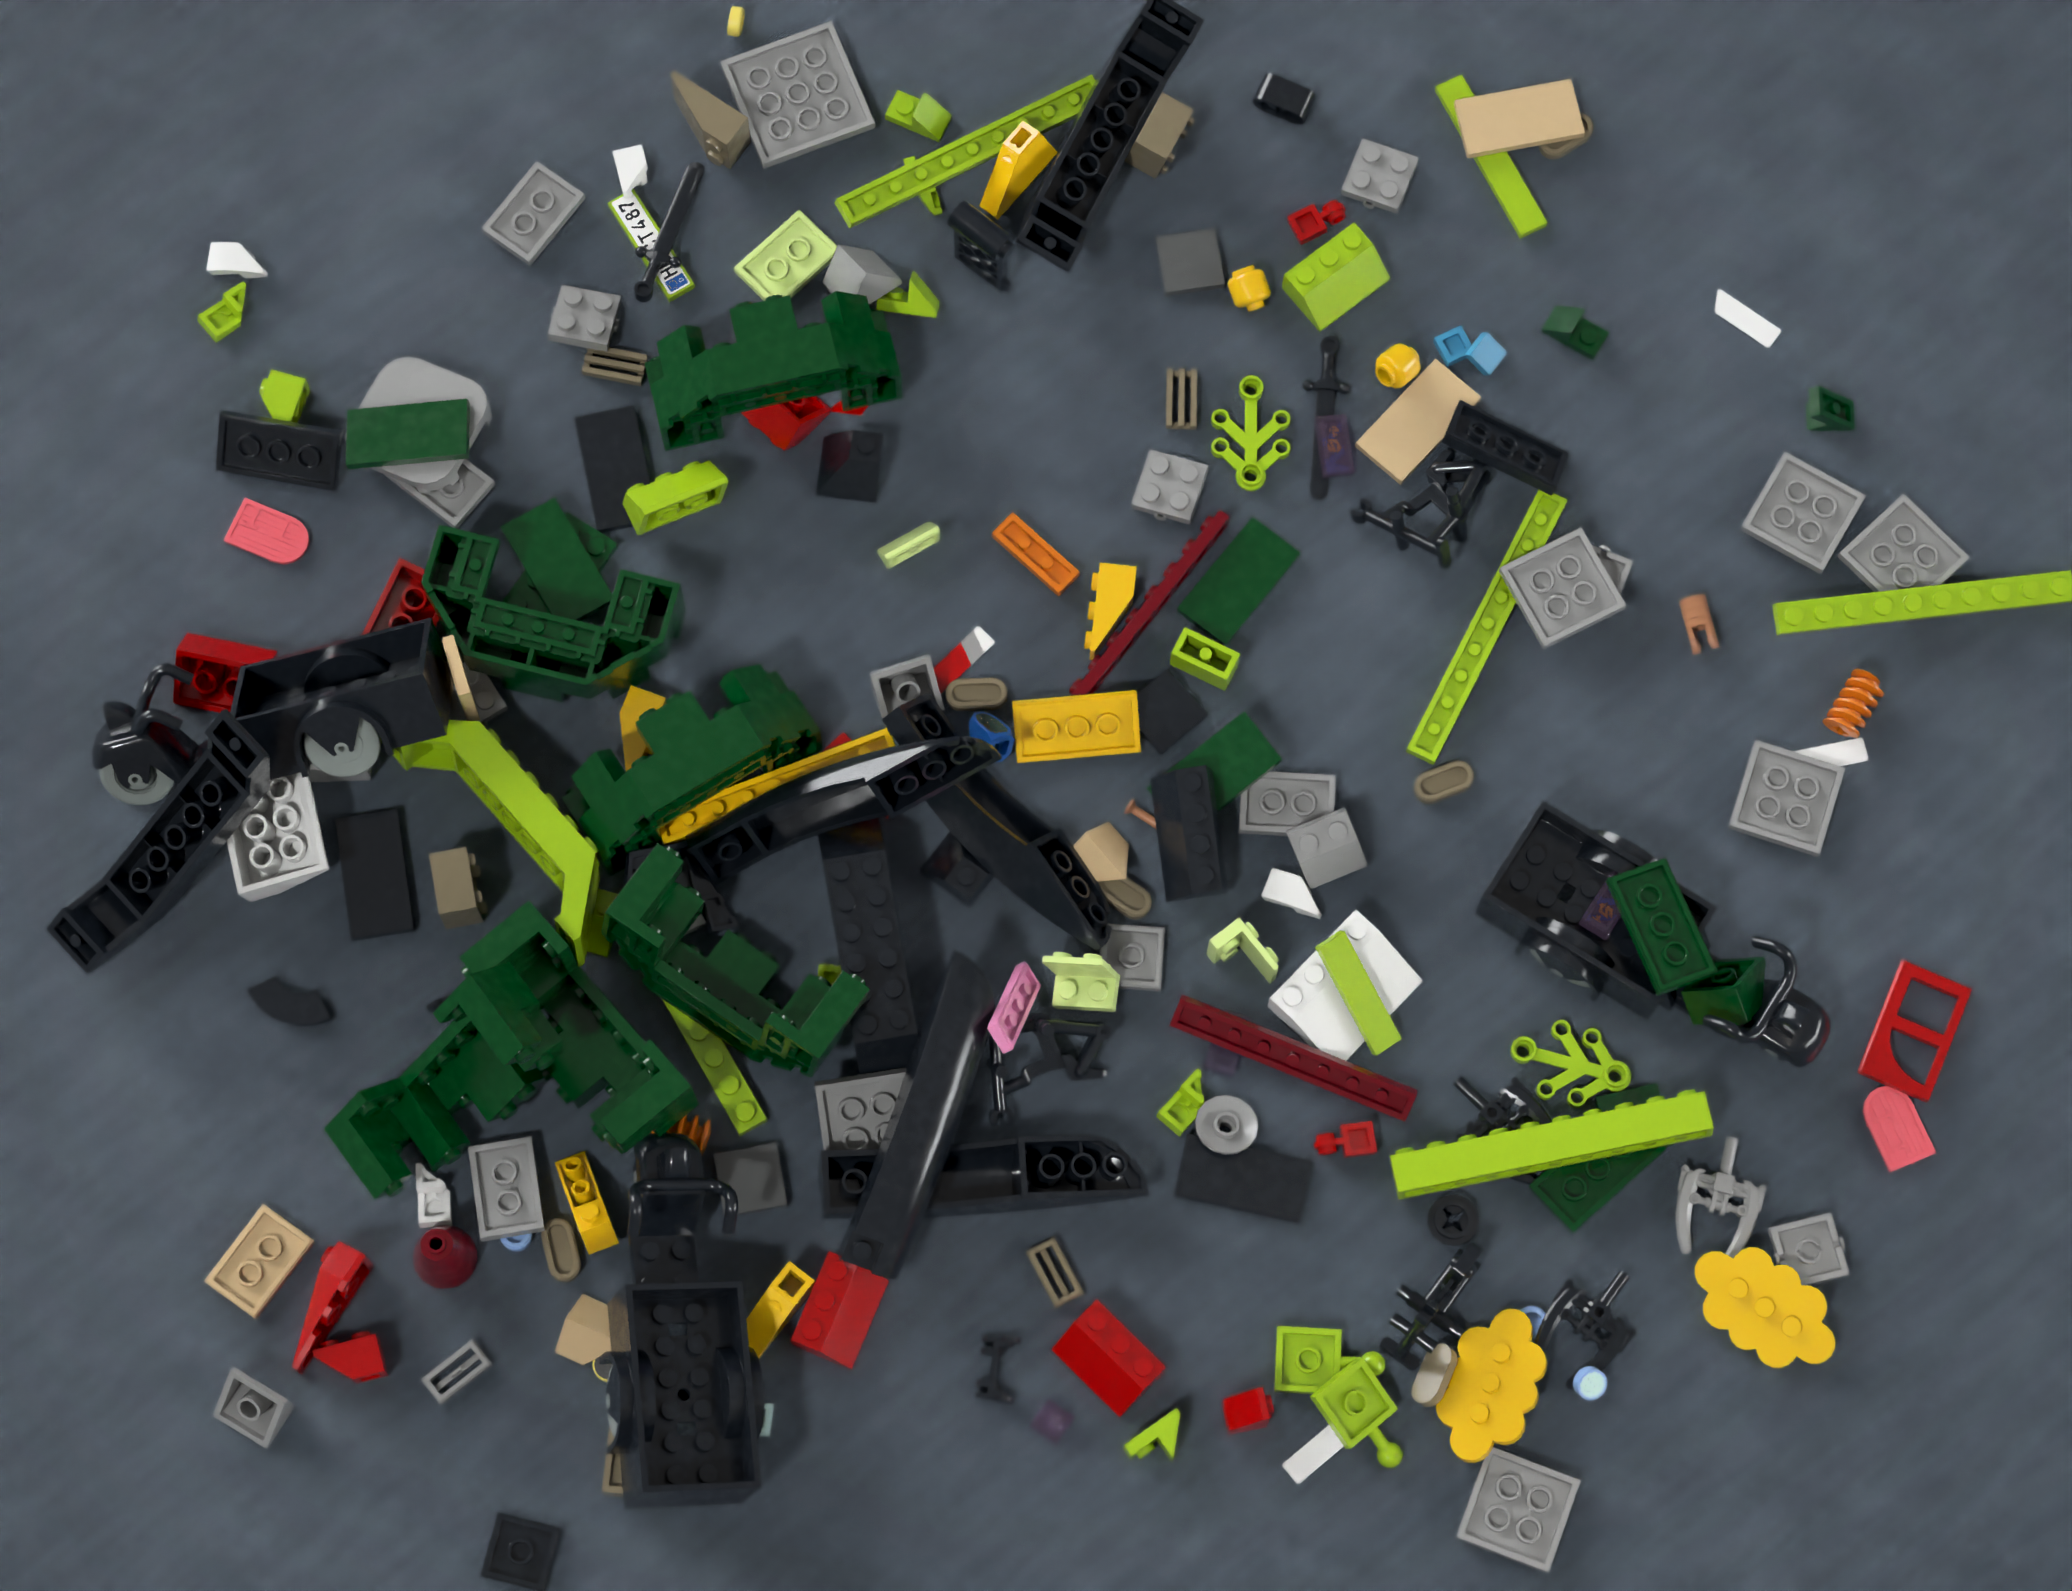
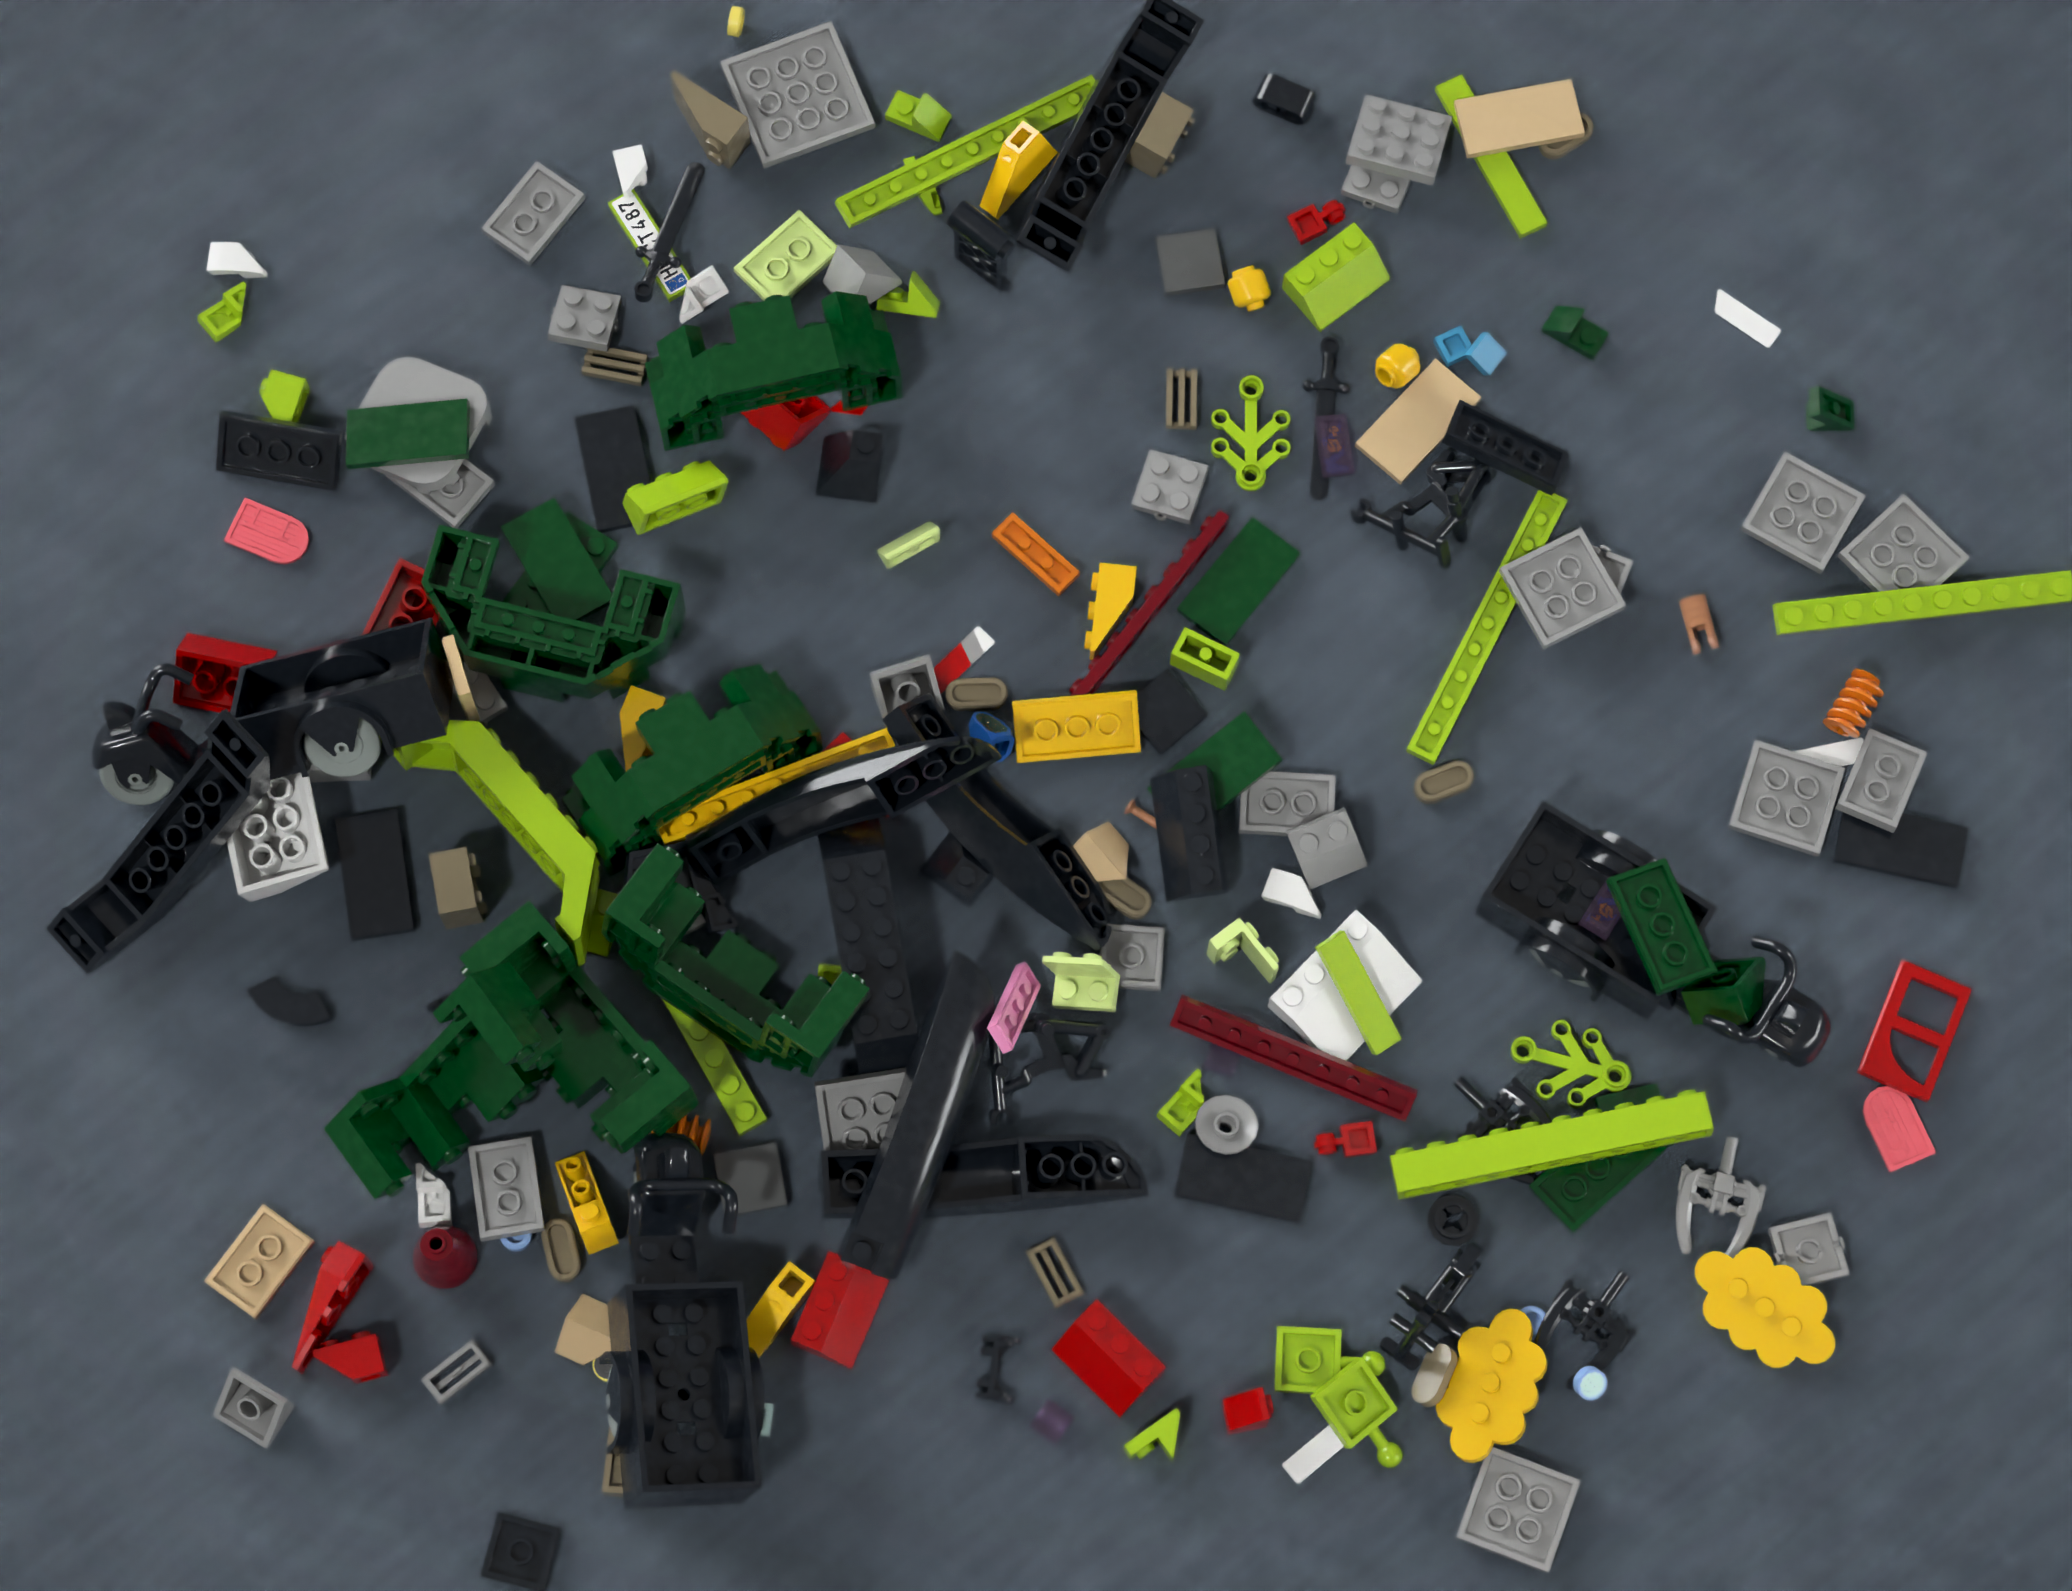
(701, 292): none -> white slope
(1398, 140): none -> light grey plate
(1881, 780): none -> light grey plate
(1916, 850): none -> black tile

